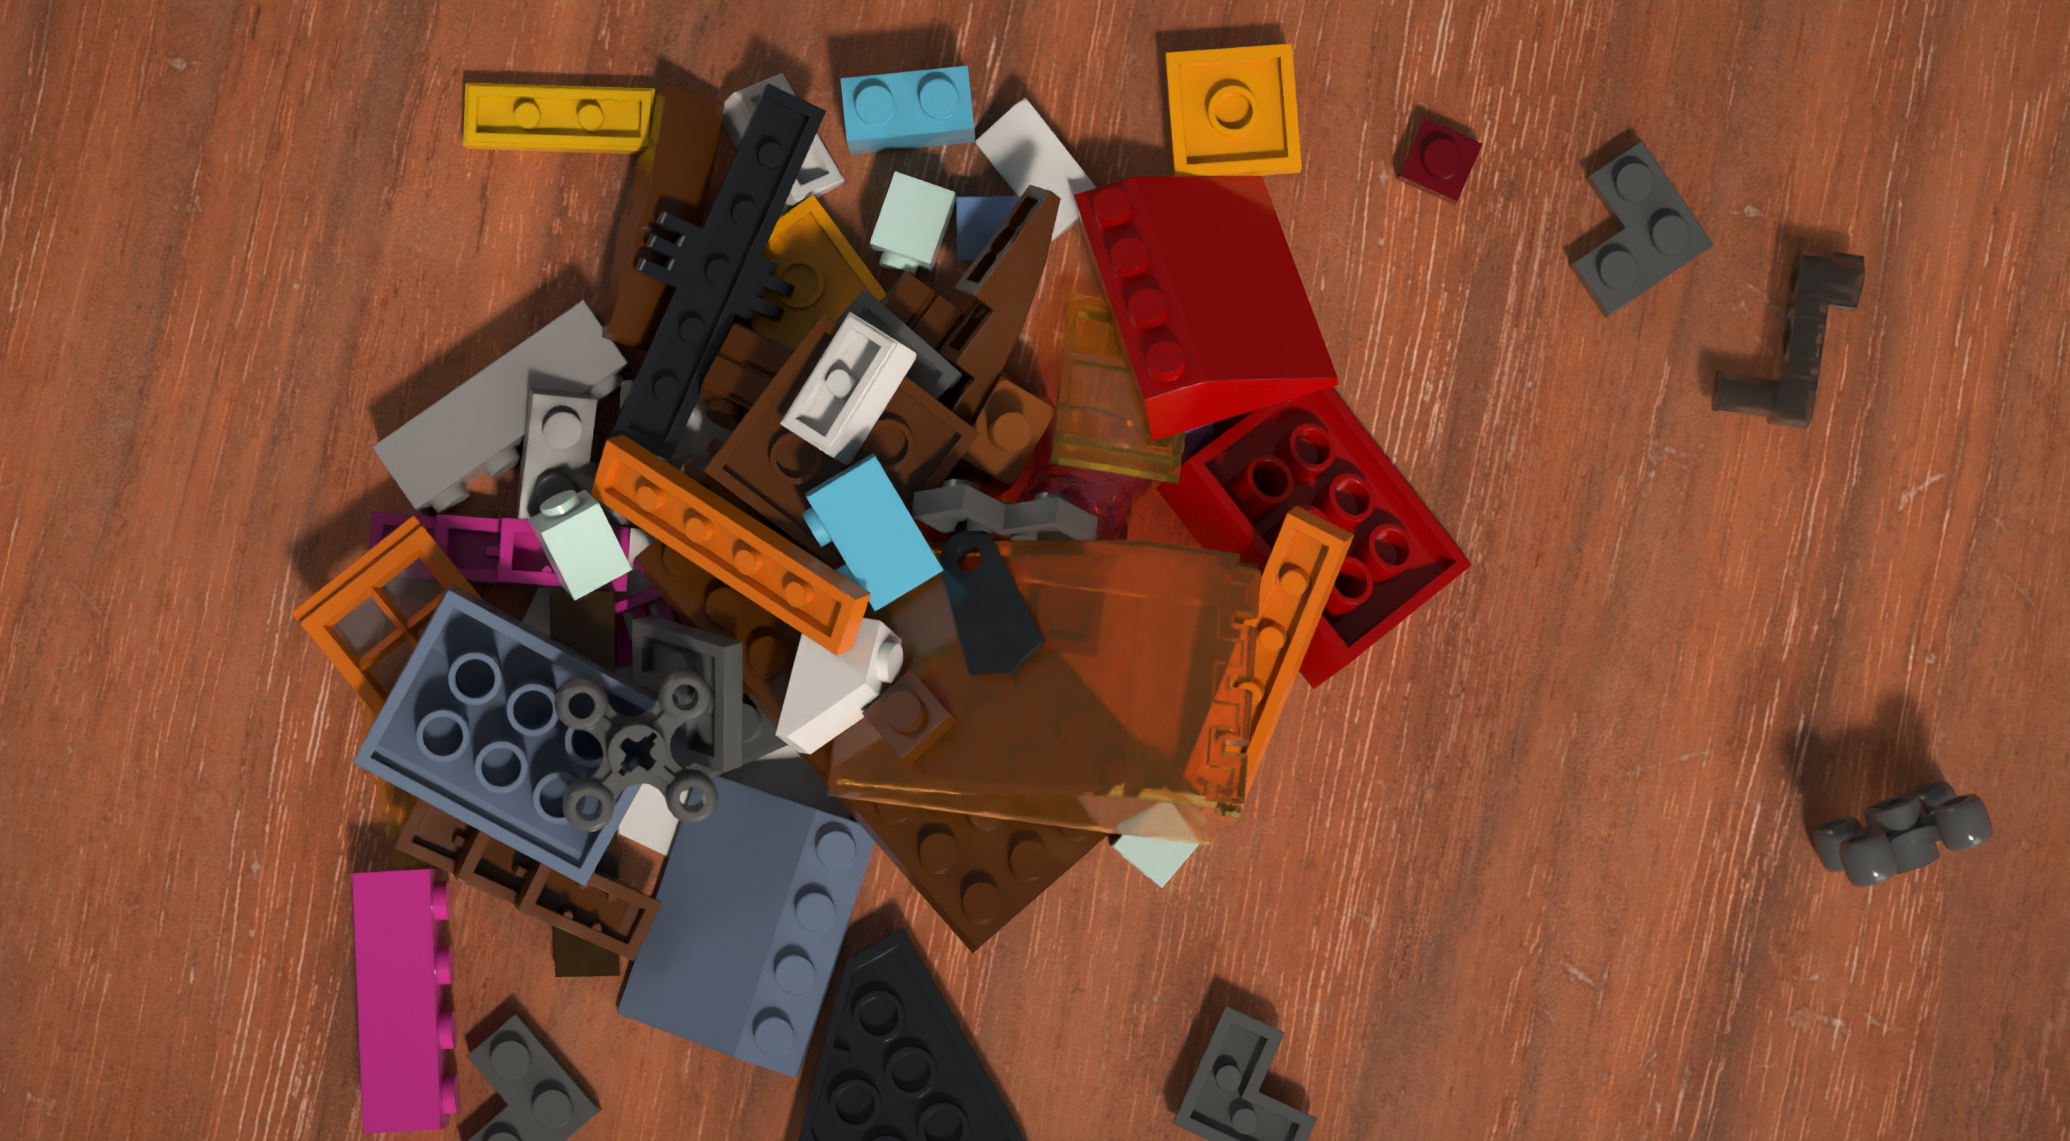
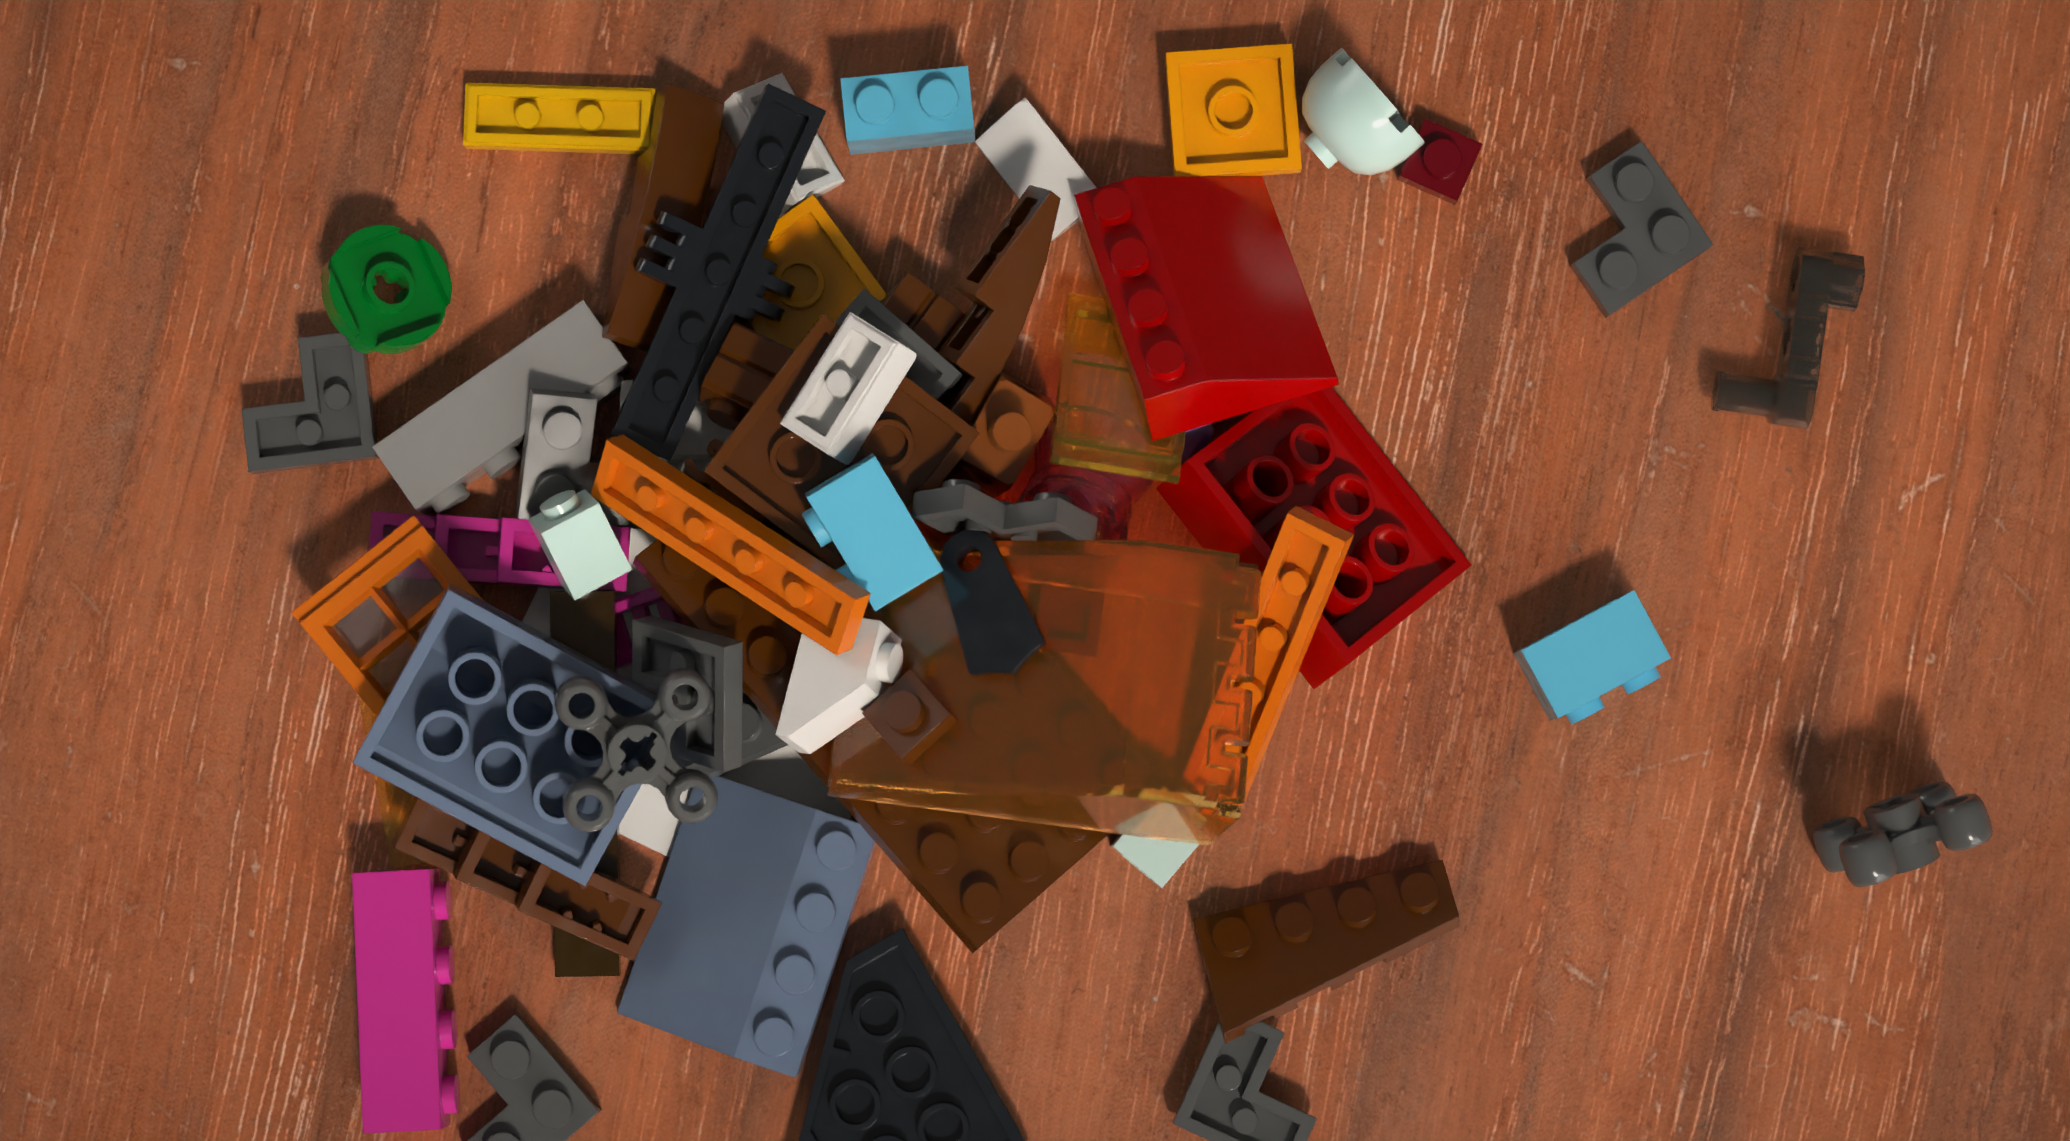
(329, 426): none -> dark grey plate
(370, 321): none -> green plate
(912, 224): light aqua brick -> none
(978, 220): medium blue tile -> none
(1297, 945): none -> reddish brown wing
(1354, 120): none -> light aqua cylinder
(1593, 657): none -> medium azure brick

